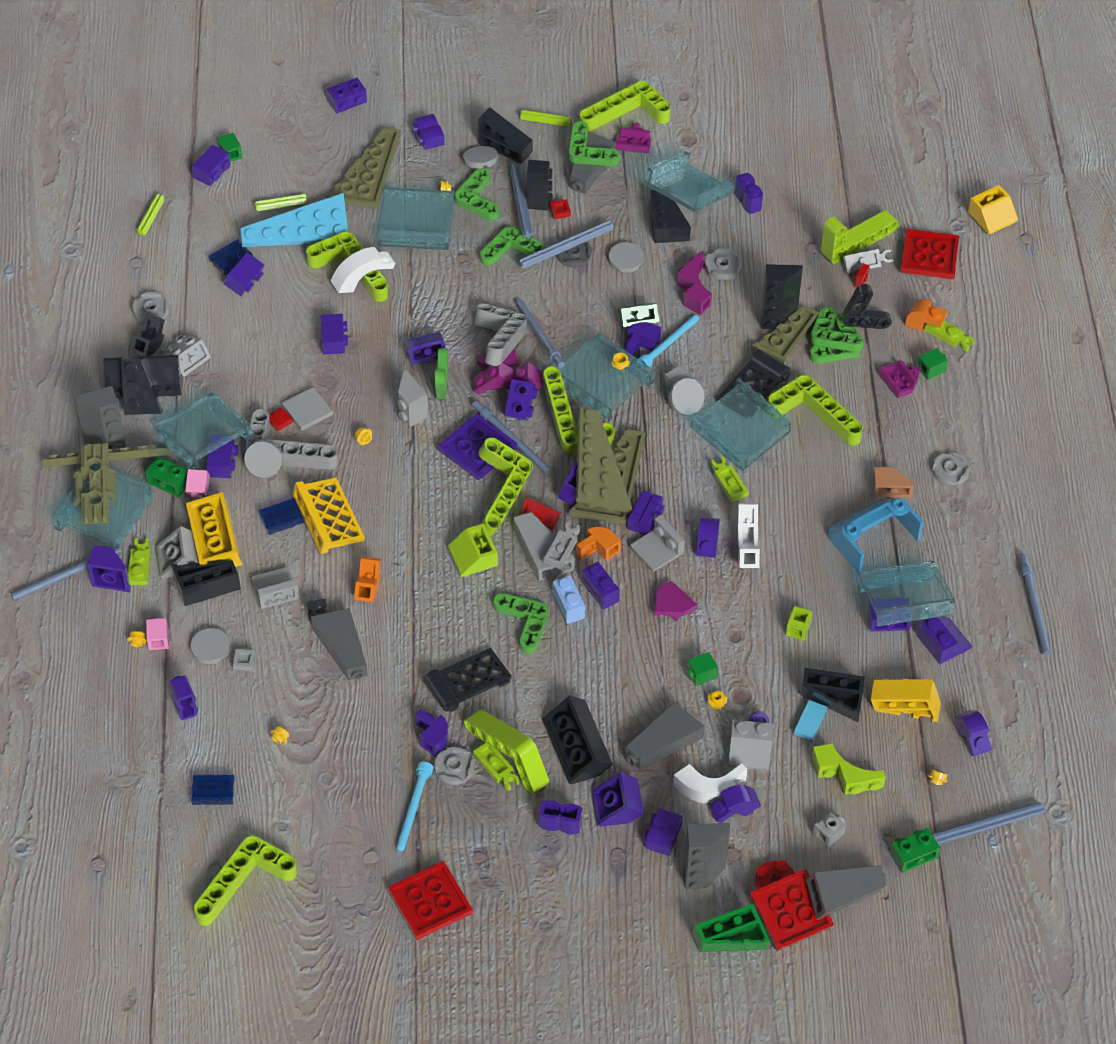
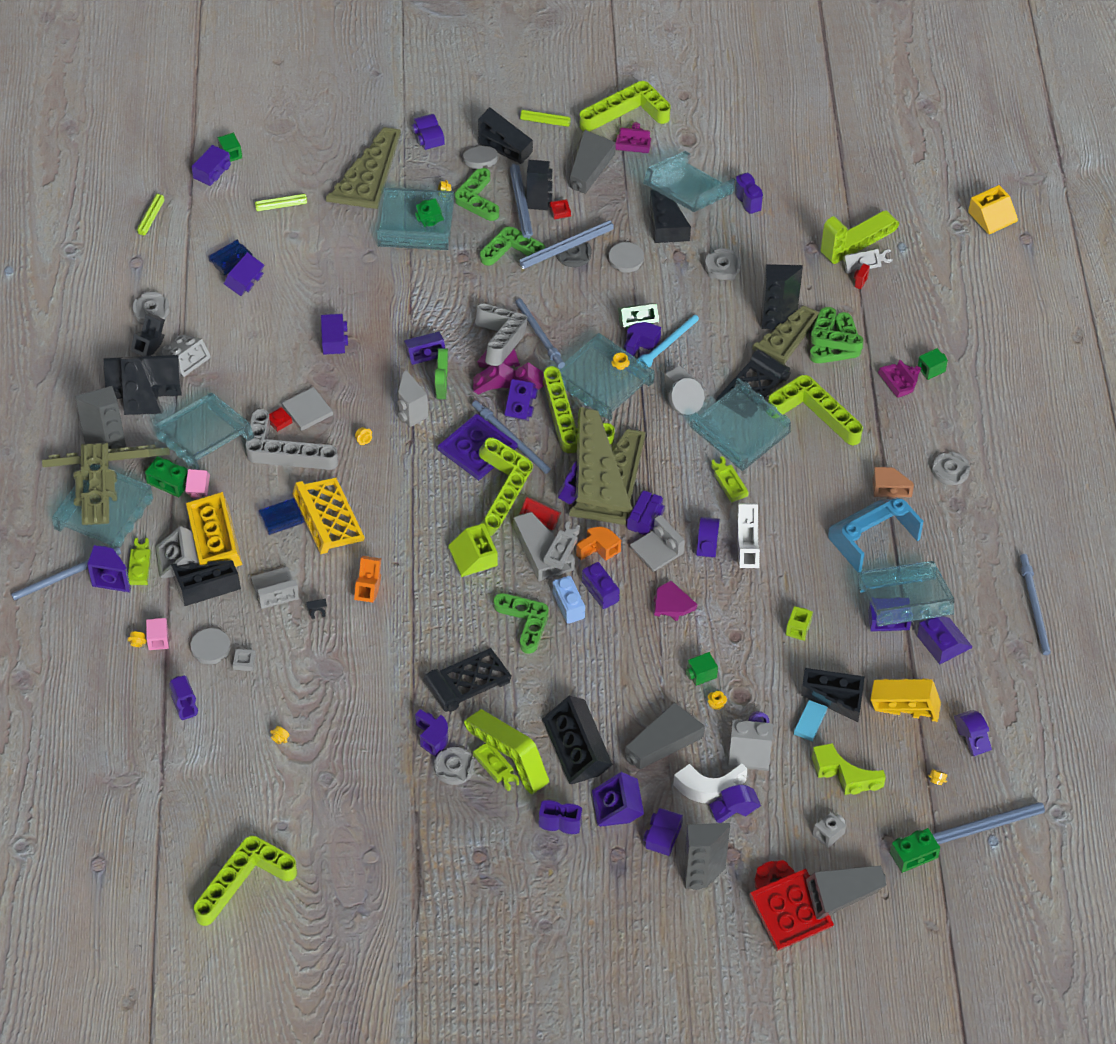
(213, 789): clear blue plate -> none
(221, 461): dark purple brick -> none
(263, 458): light grey tile -> none
(299, 226): medium azure wing -> none
(340, 247): lime beam -> none
(340, 638): dark grey slope -> none
(346, 95): dark purple brick -> none
(357, 265): white arch -> none
(424, 771): medium azure piece -> none
(429, 212): none -> green brick
(430, 900): red plate -> none
(585, 152): bright green beam -> none
(695, 295): magenta arch -> none
(732, 932): green wedge -> none
(854, 316): black beam -> none
(922, 313): orange brick -> none
(930, 254): red plate -> none
(951, 335): lime plate -> none

